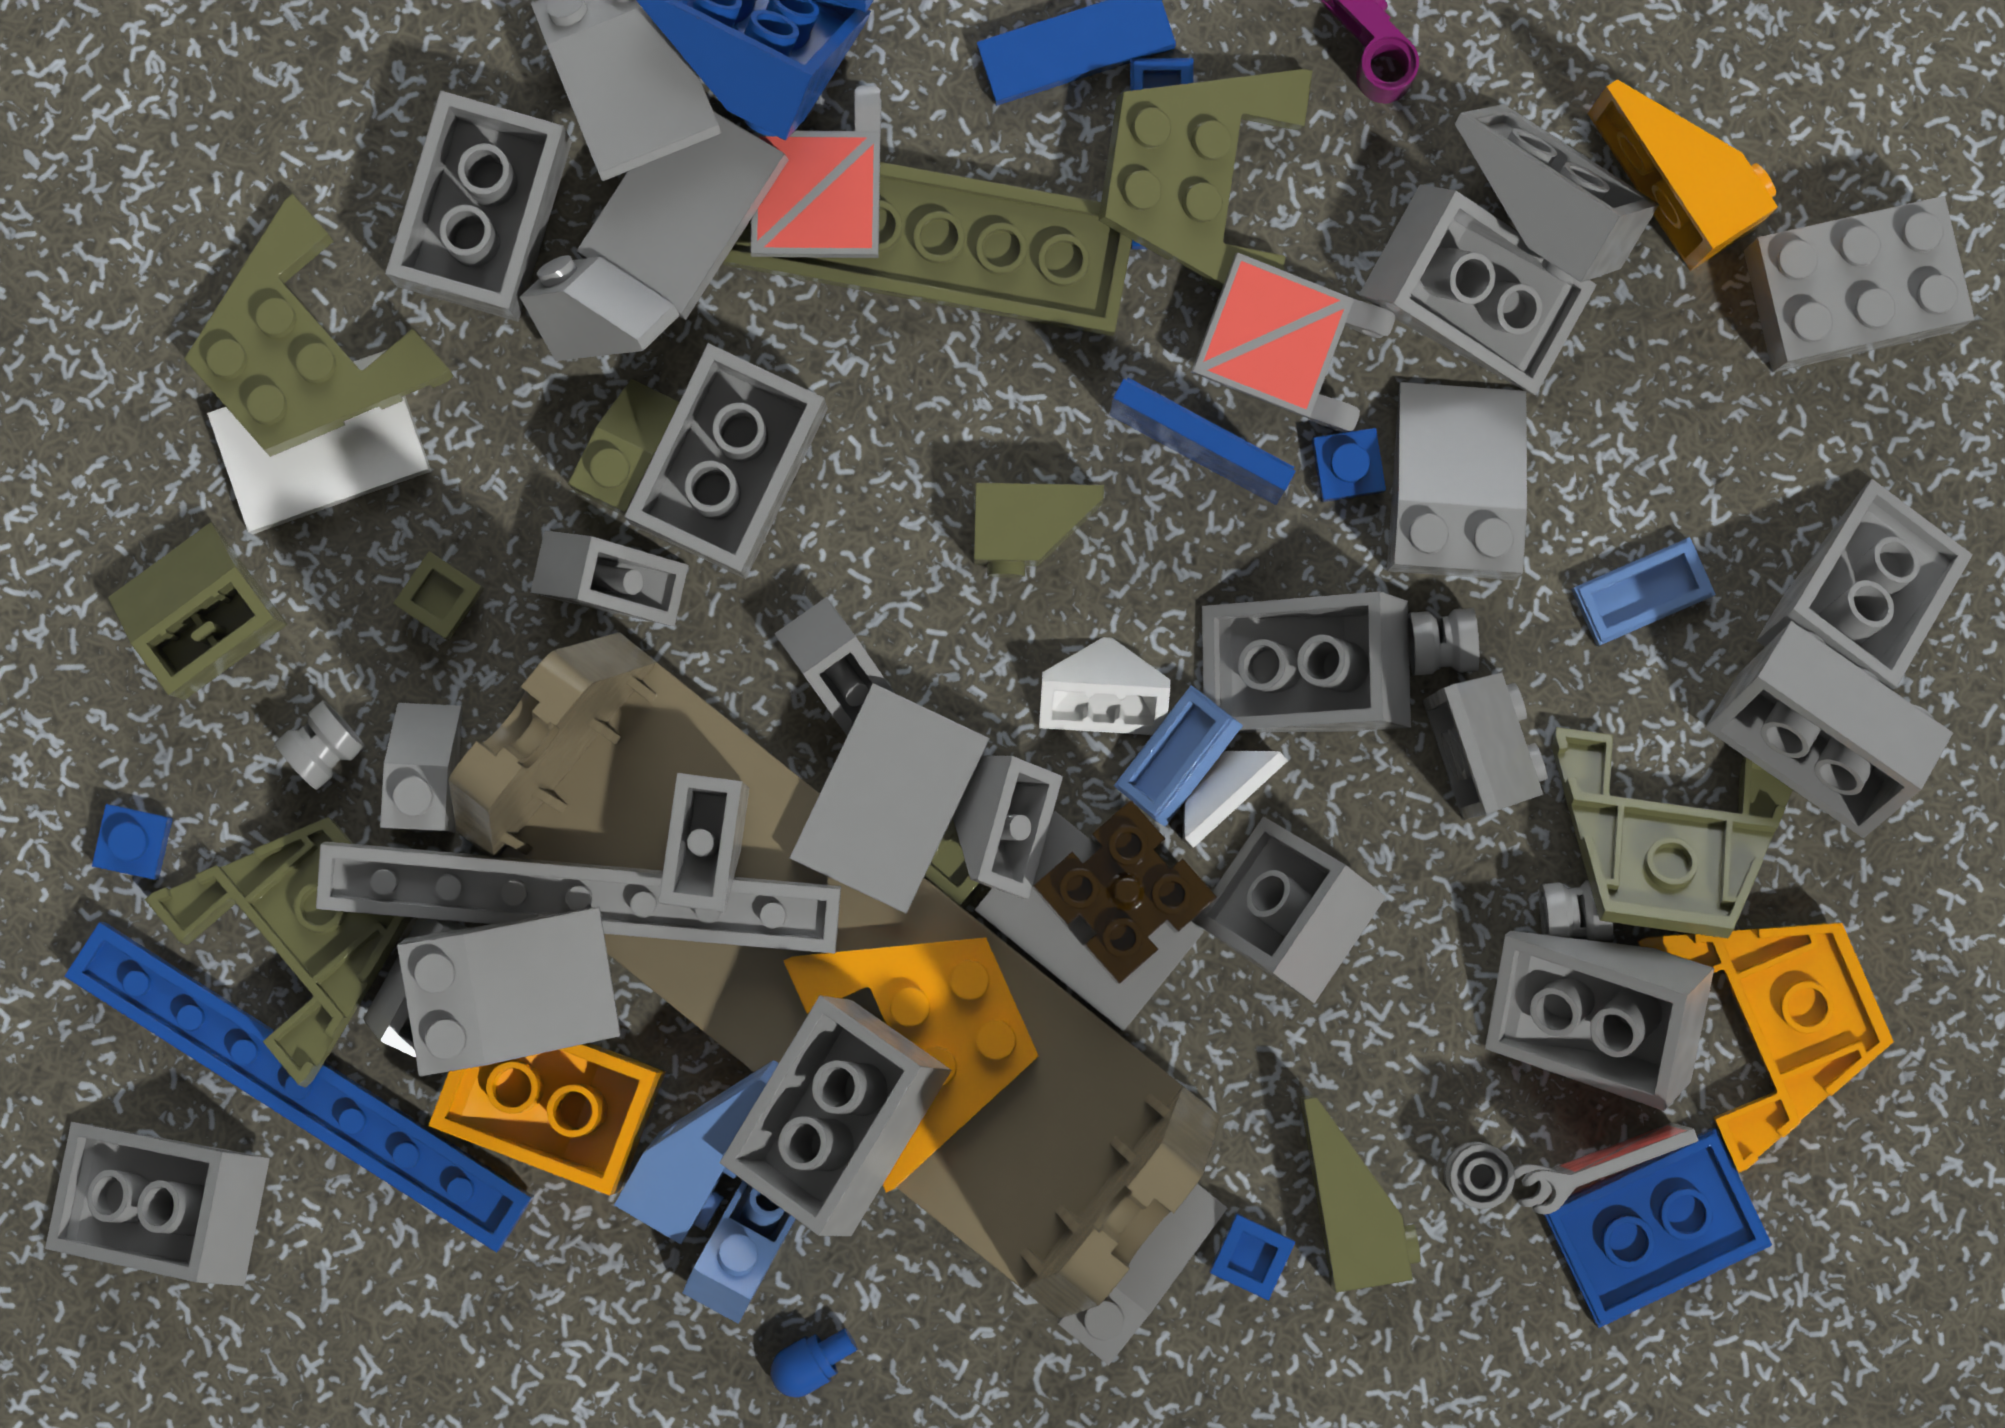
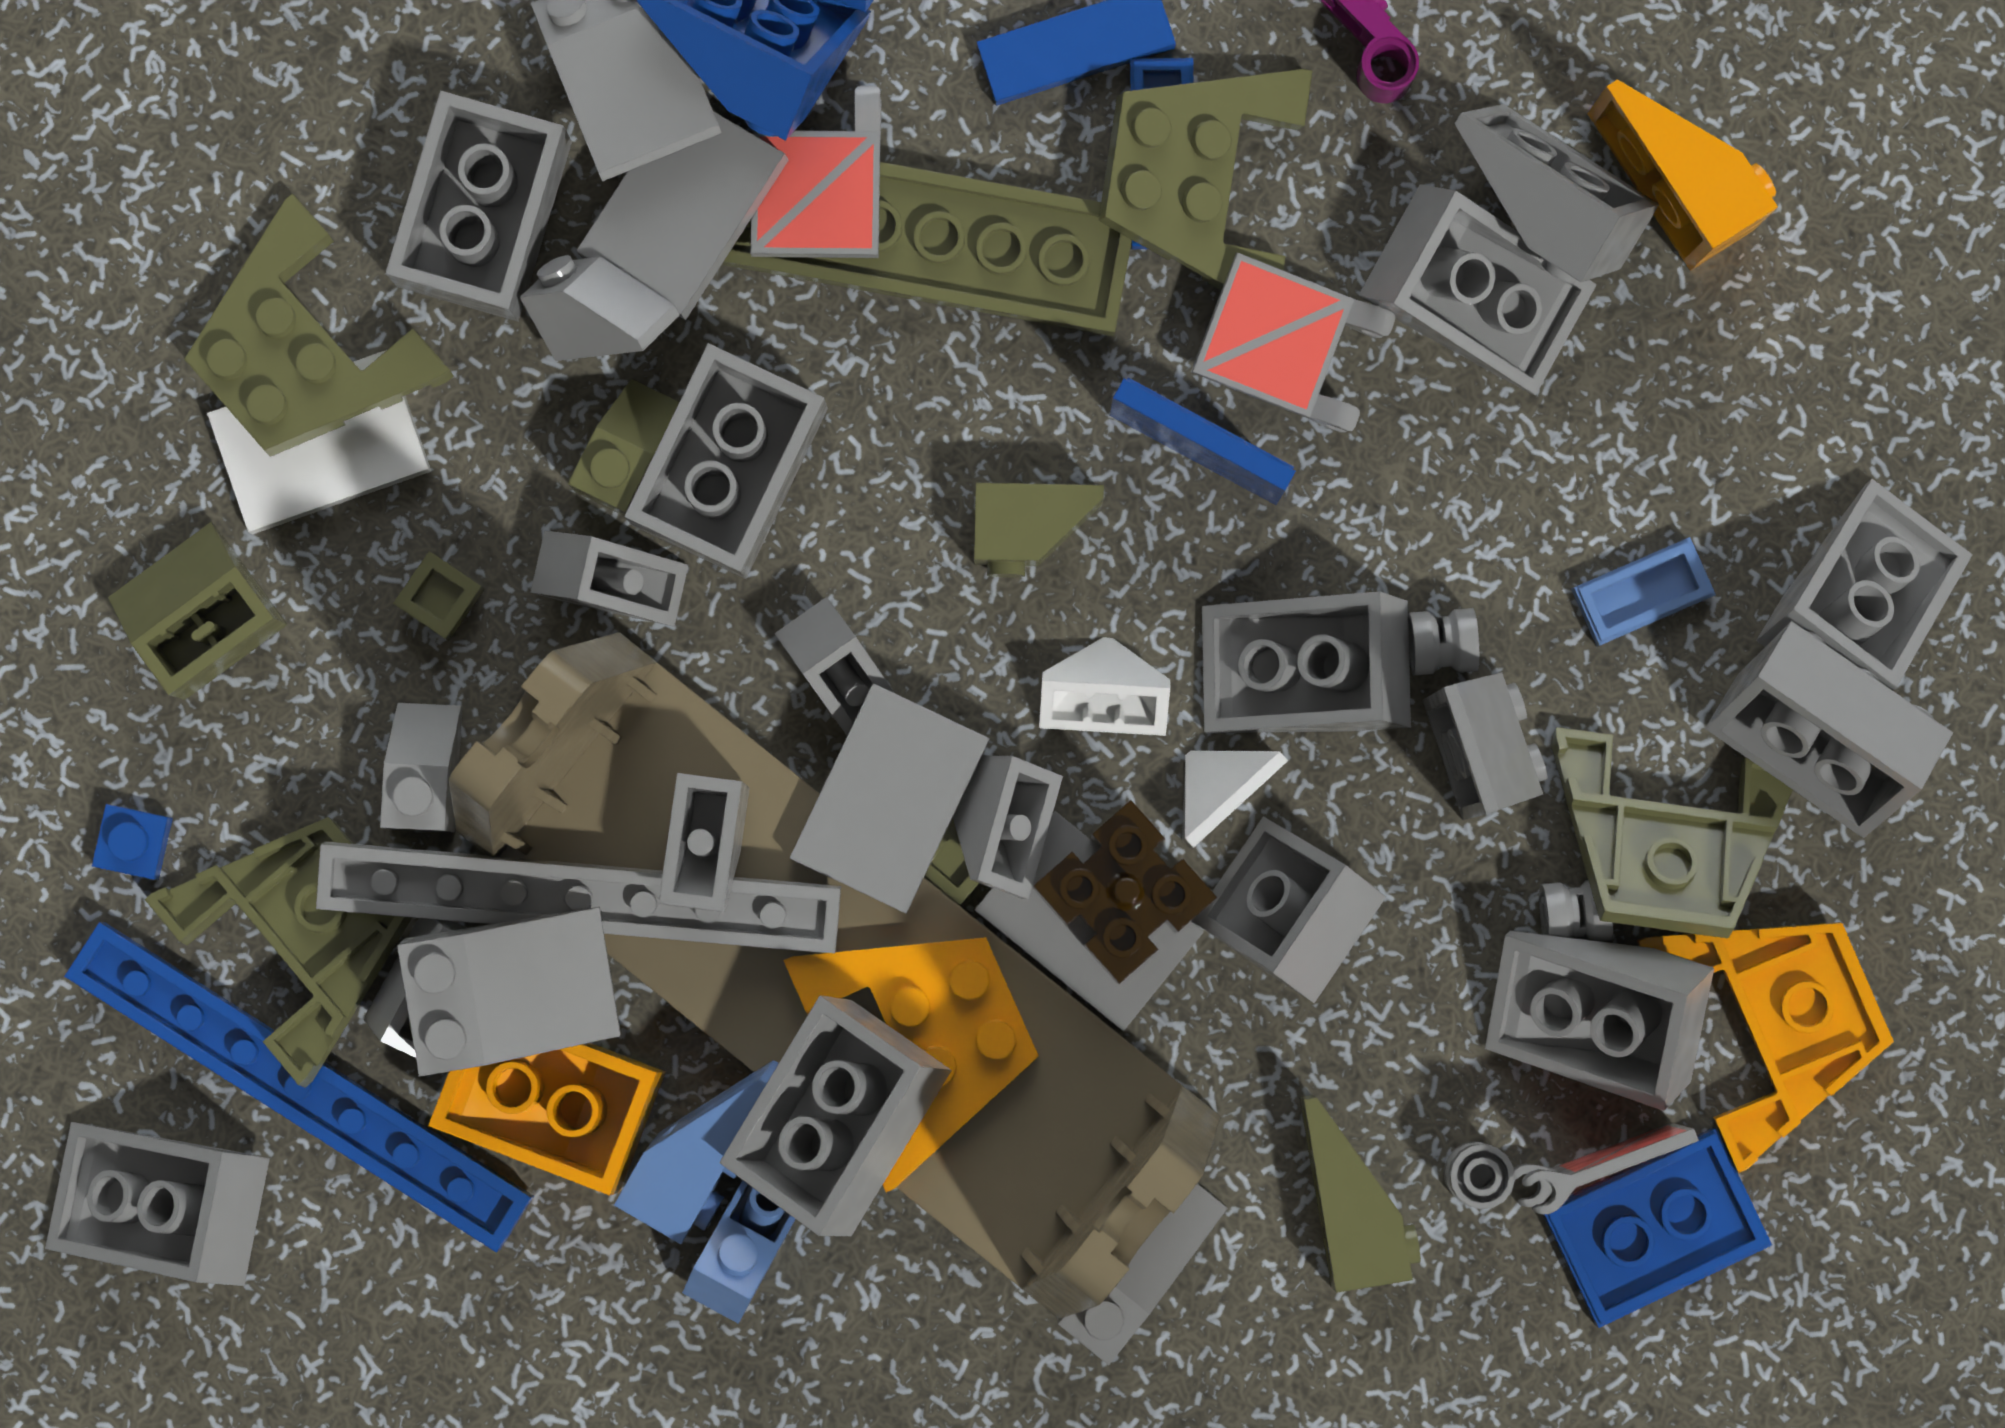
(319, 745): light grey wheel -> none
(810, 1363): blue cylinder -> none
(1178, 755): medium blue tile -> none
(1252, 1256): blue plate -> none
(1348, 465): blue plate -> none
(1459, 482): light grey slope -> none
(1858, 284): light grey brick -> none

